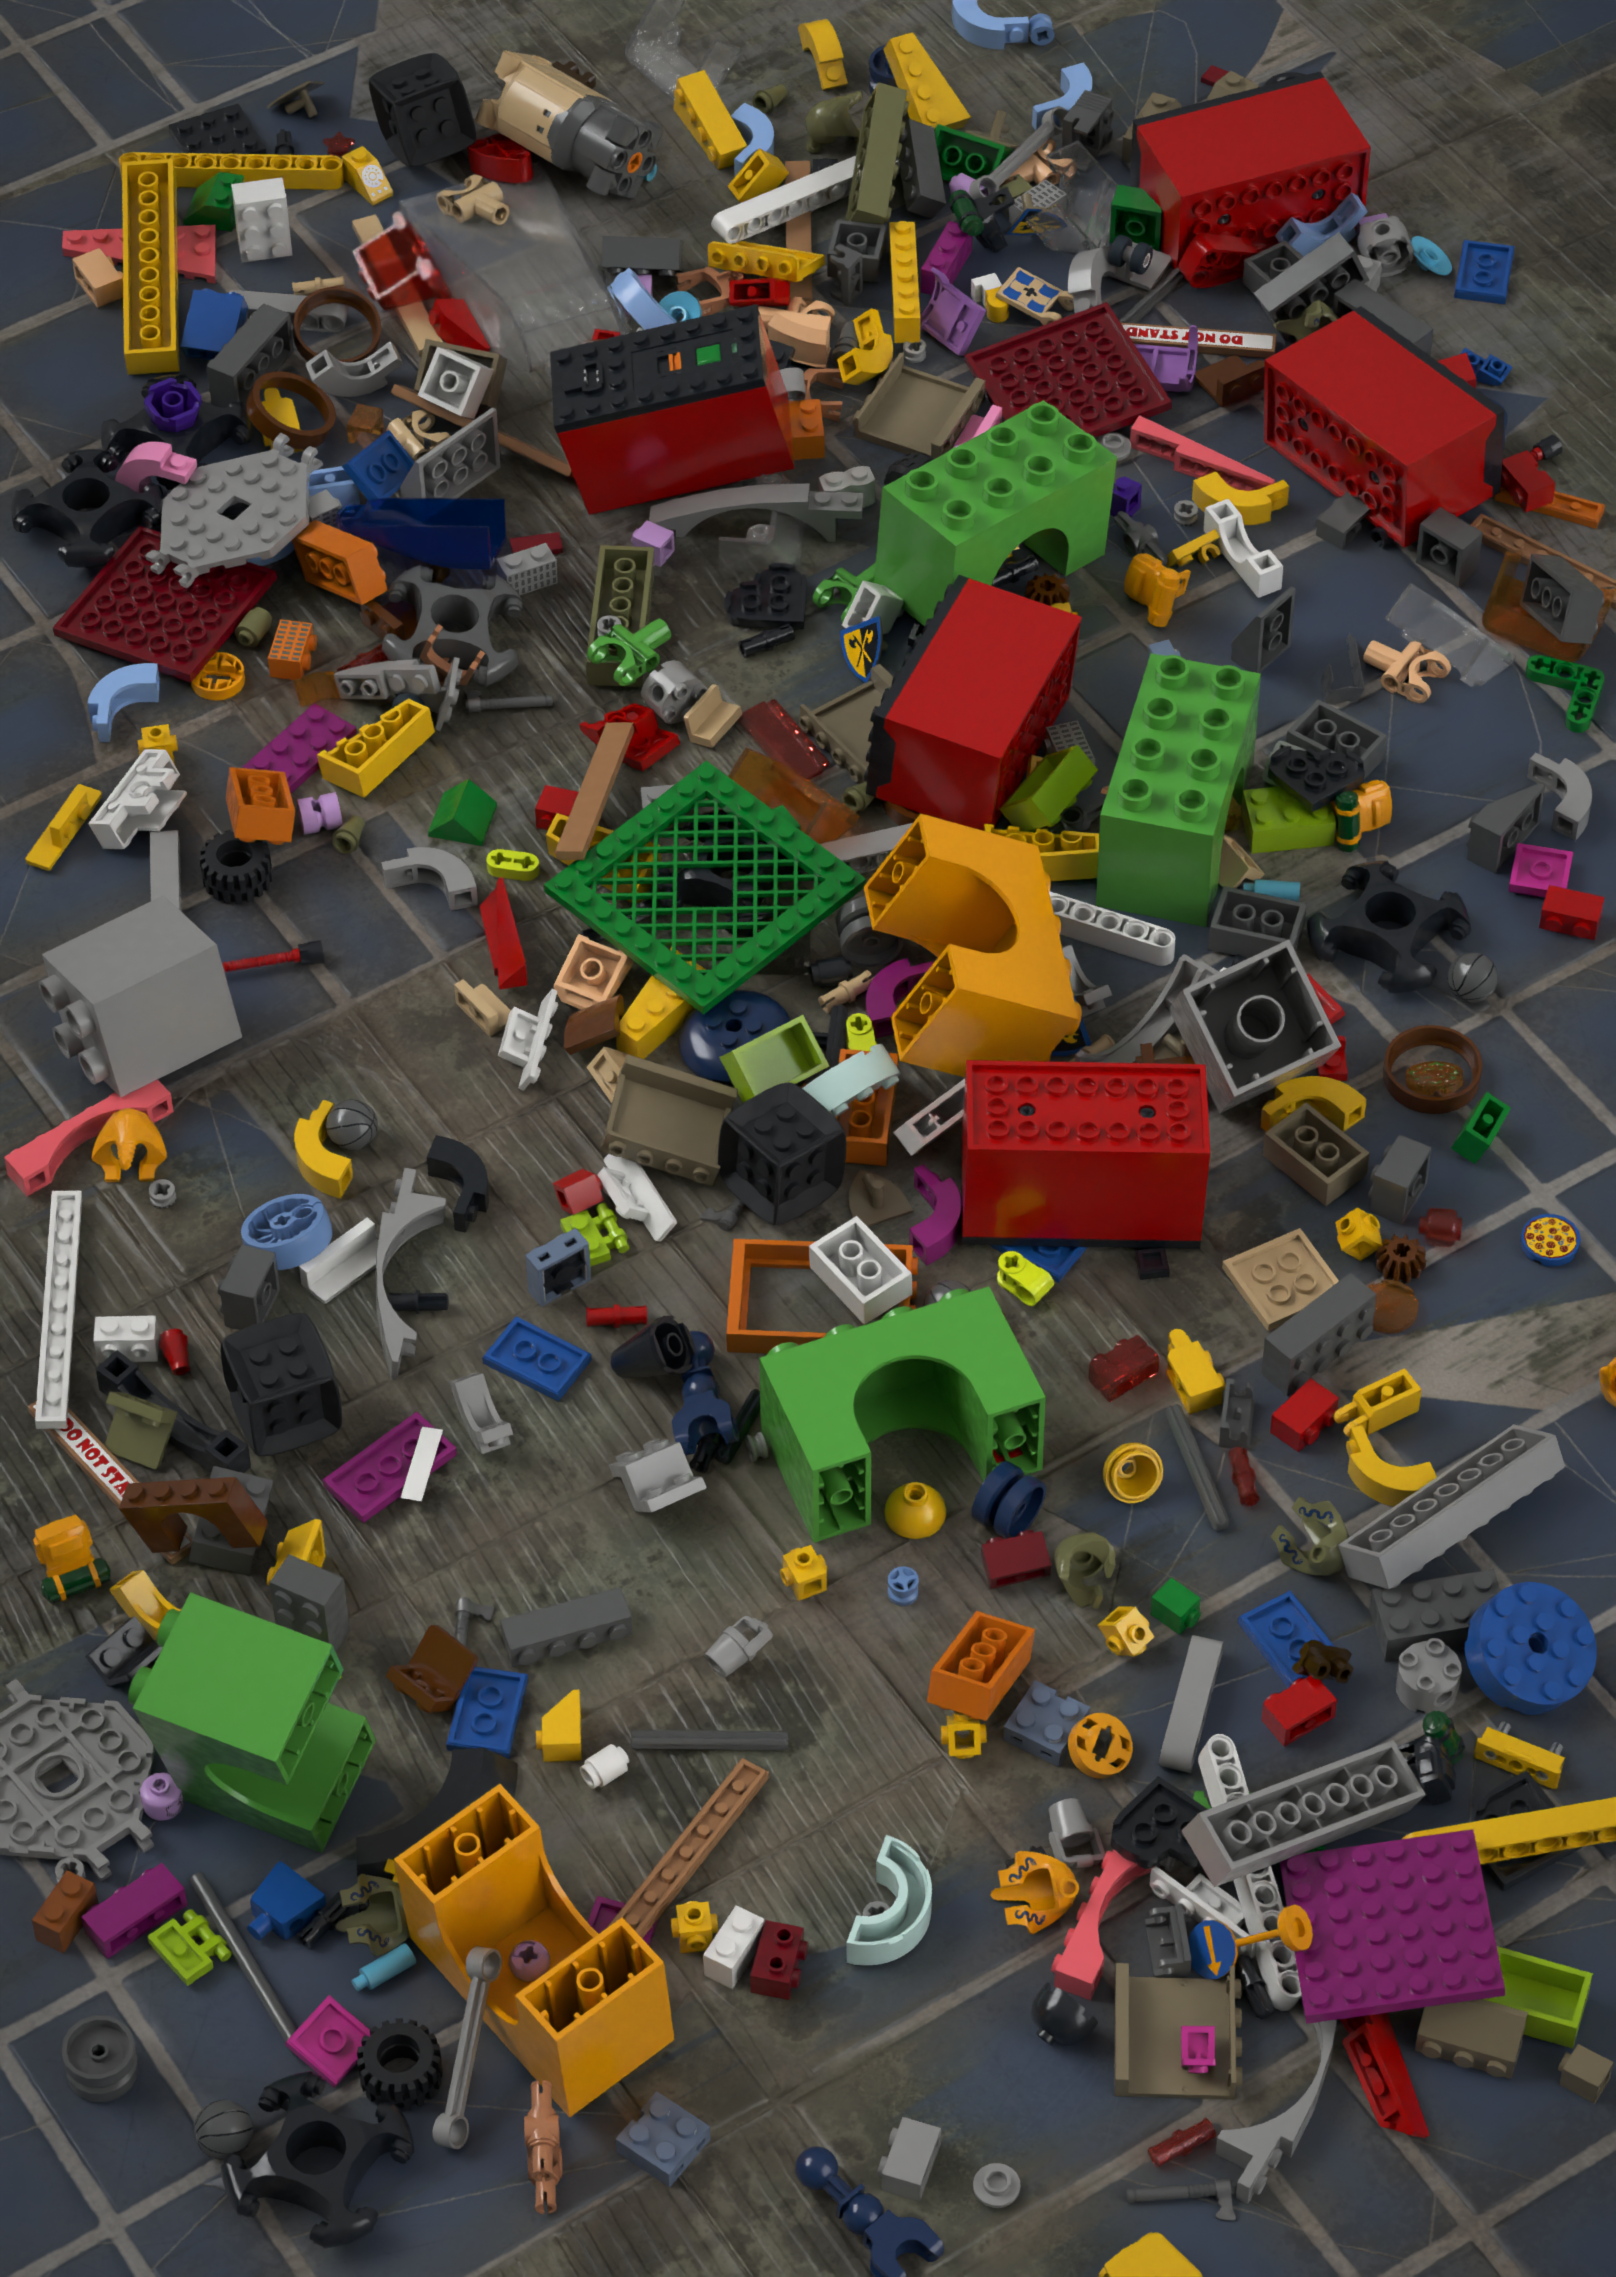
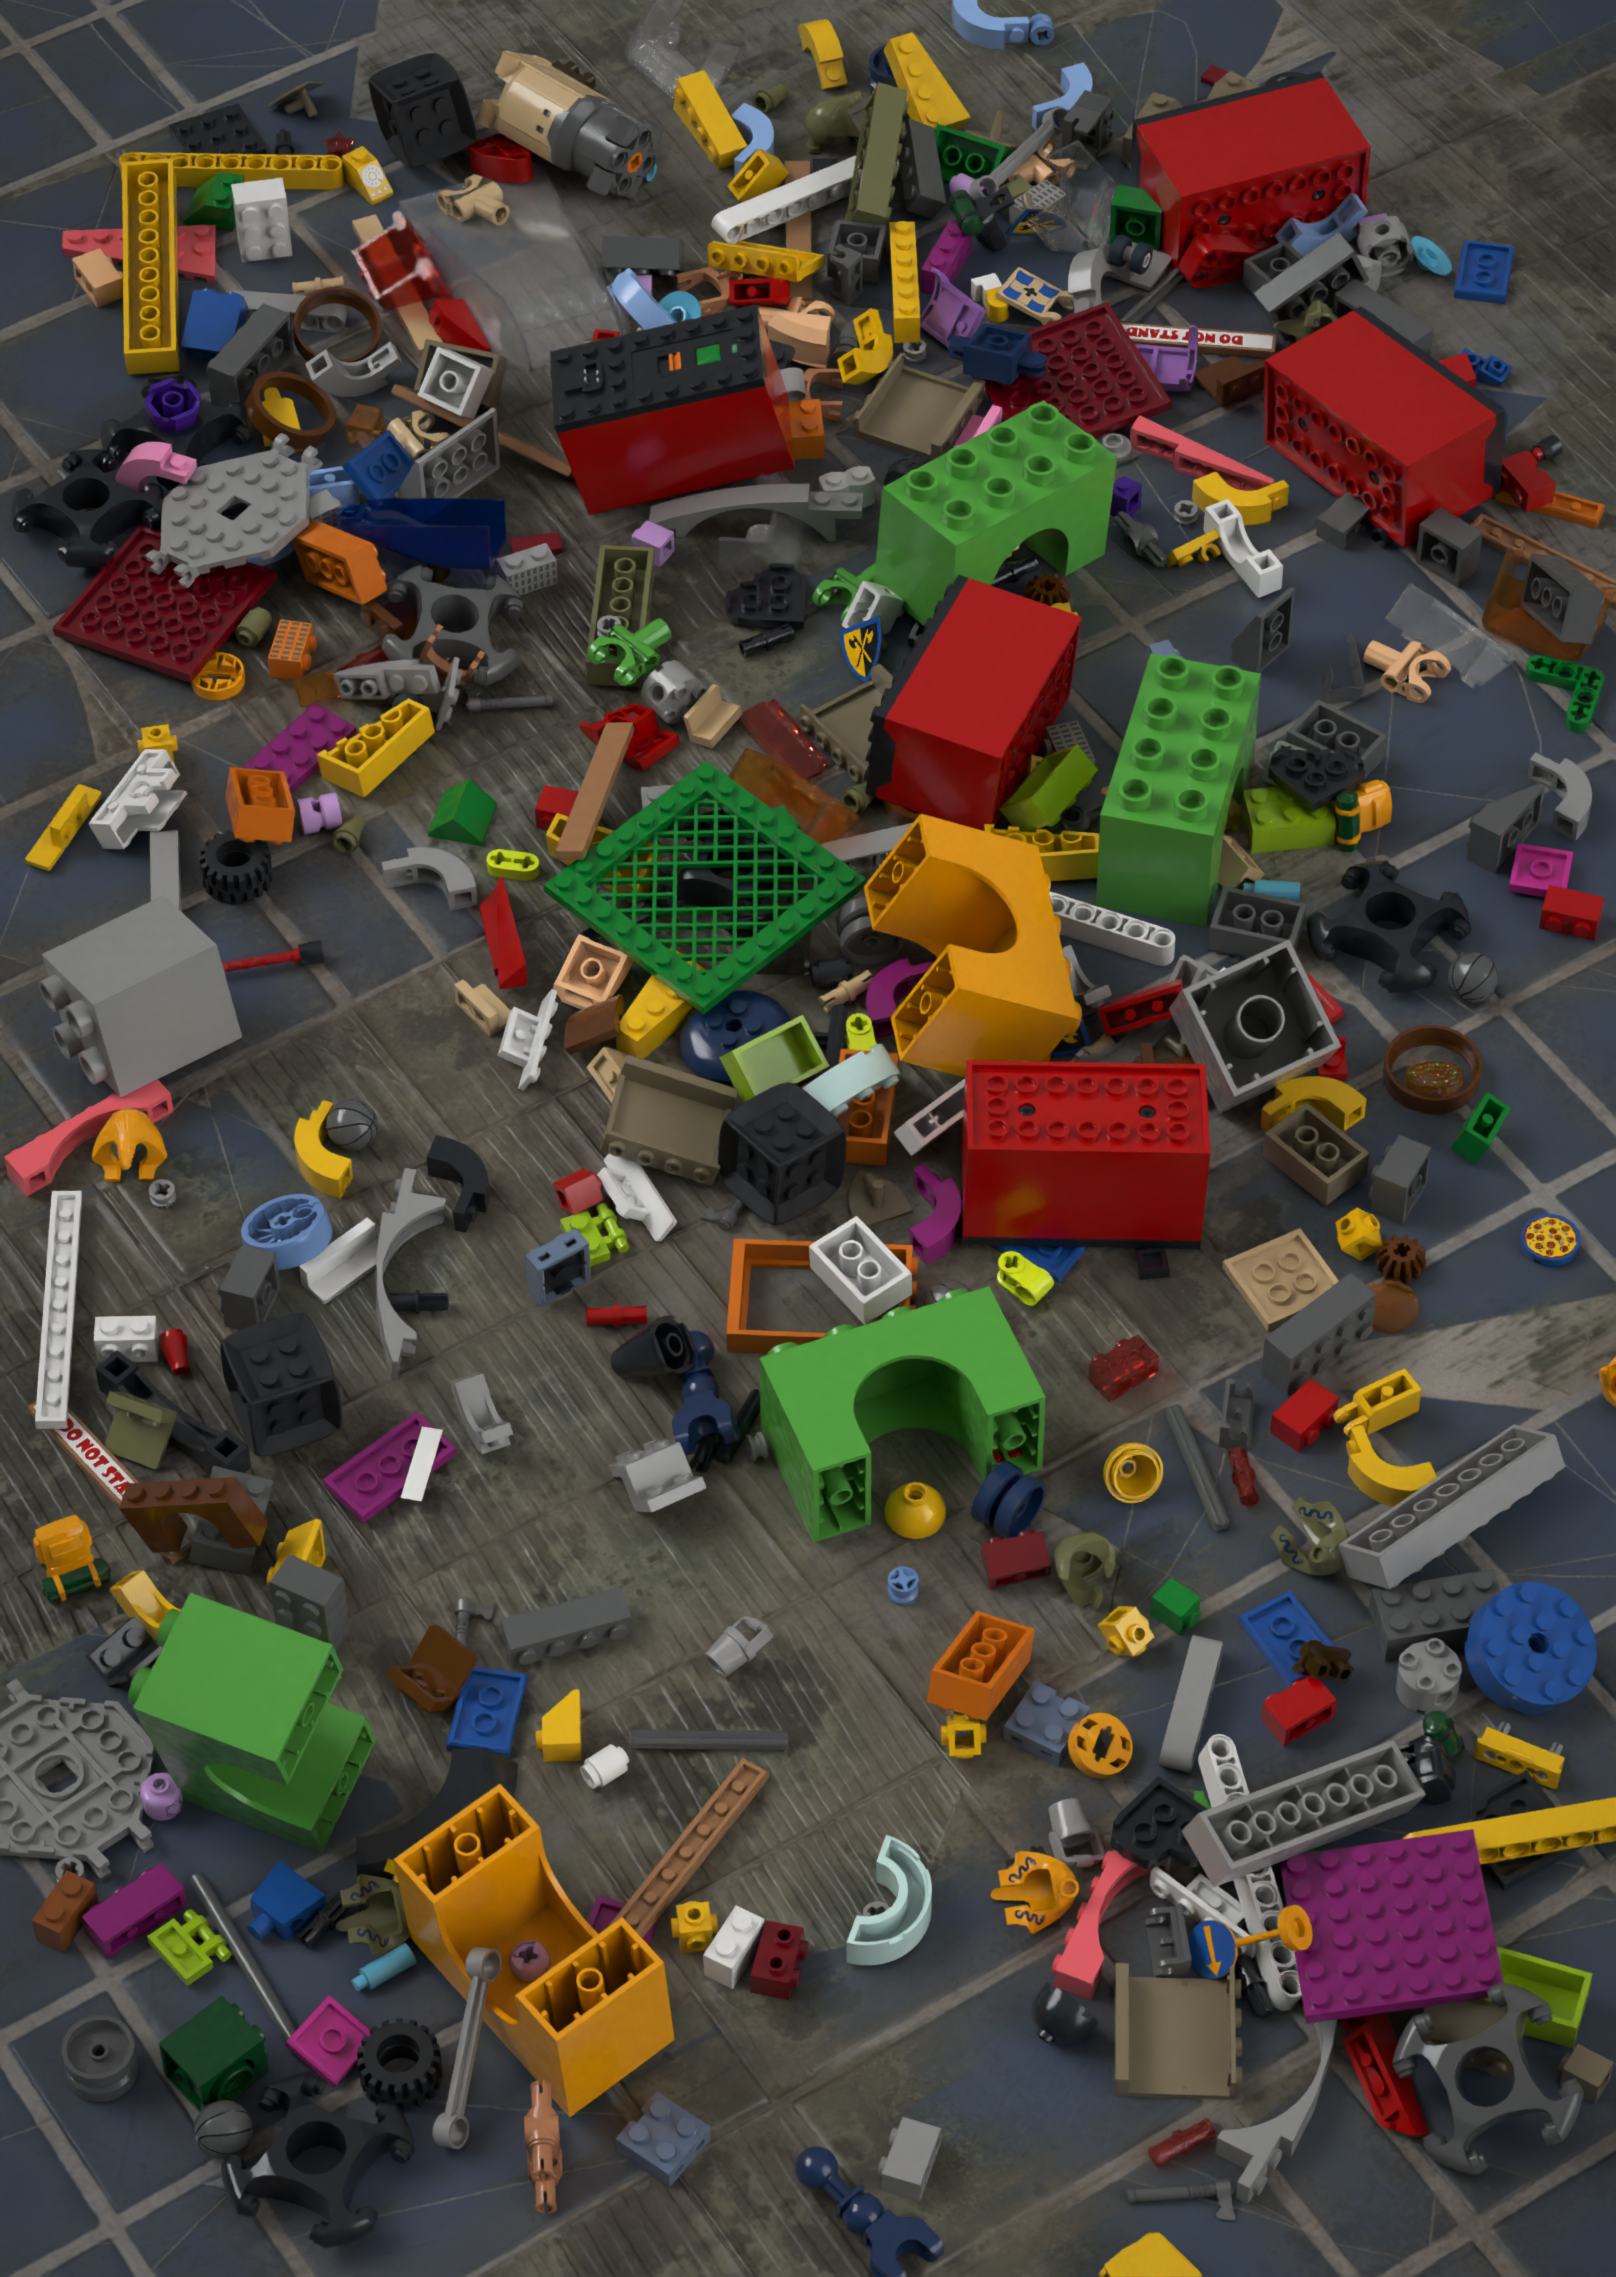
(119, 689): light blue arch -> none
(214, 2055): none -> dark green brick
(537, 1358): blue tile -> none
(804, 1572): yellow brick -> none
(996, 2185): light grey piece -> none
(997, 354): none -> dark blue brick
(1139, 1008): none -> red brick
(1155, 586): light orange piece -> none
(1193, 1373): yellow hinge -> none
(1198, 2048): dark pink bracket -> none
(1440, 1227): clear red head -> none
(1453, 2057): none -> dark grey piece

